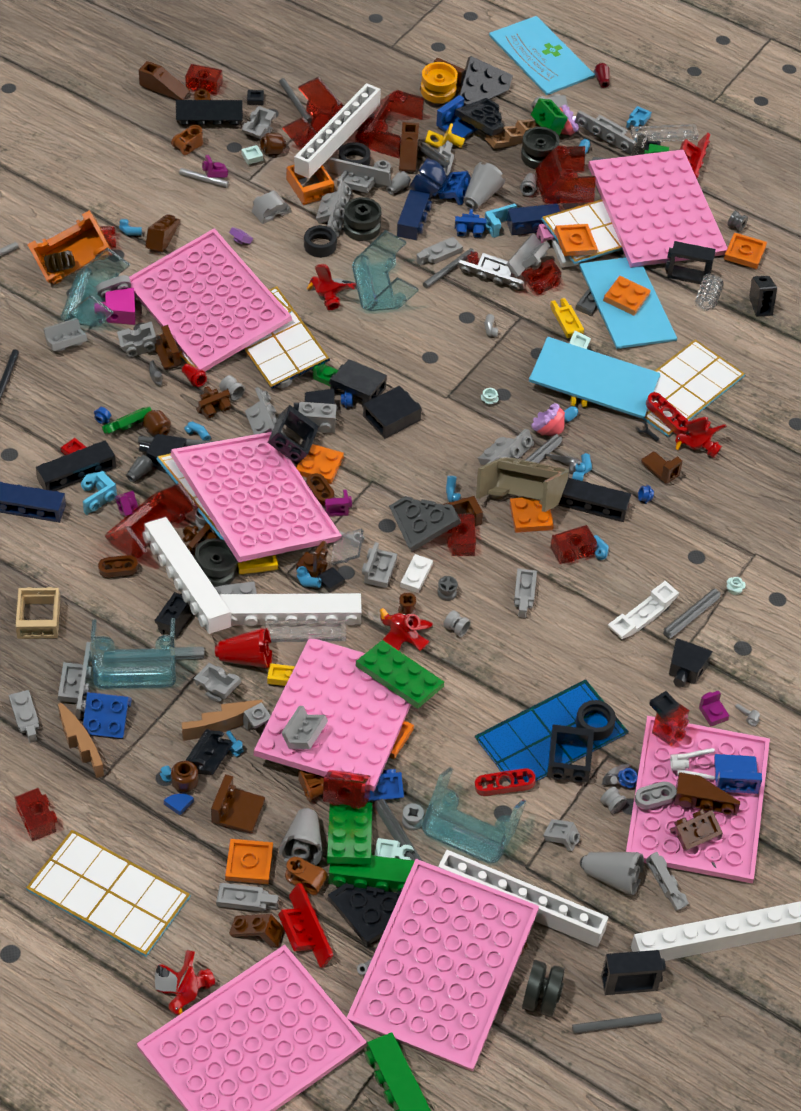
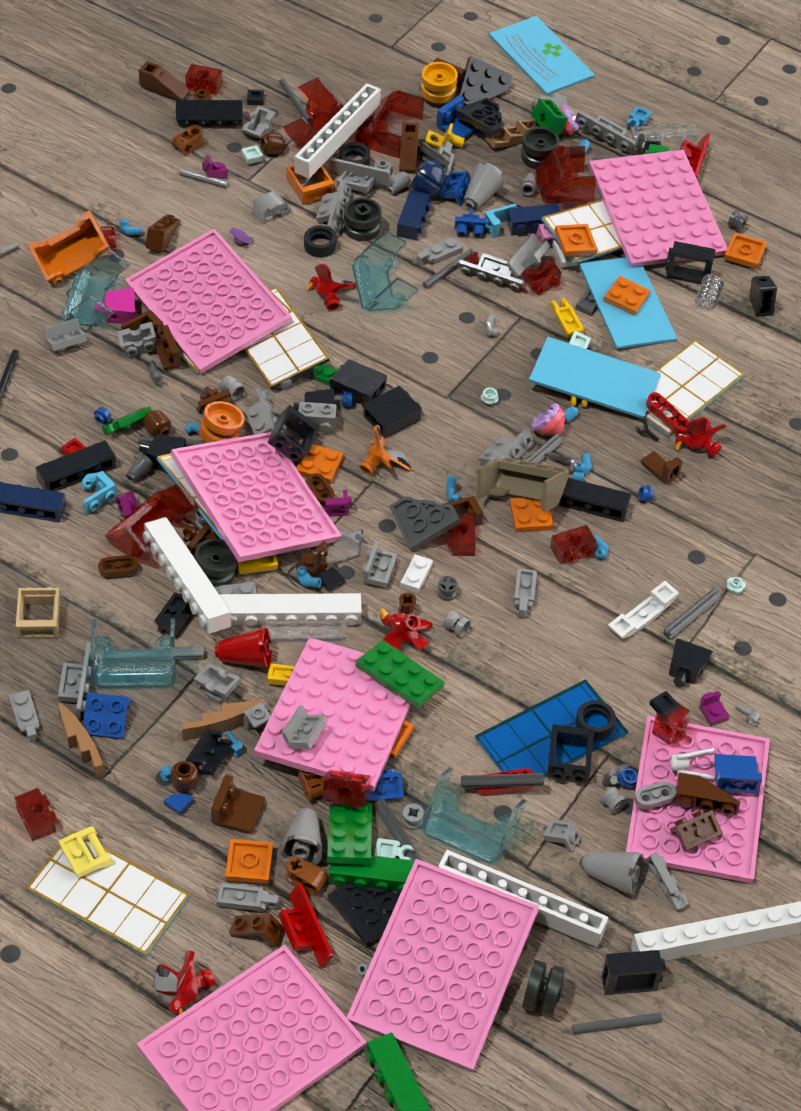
(59, 261): dark brown gear -> none
(79, 855): none -> light yellow plate
(116, 283): light grey plate -> none
(146, 317): none -> reddish brown bracket
(194, 375): red cone -> none
(221, 422): none -> orange wheel
(378, 454): none -> orange animal
(502, 780): none -> dark grey axle
(602, 74): dark red cone -> none

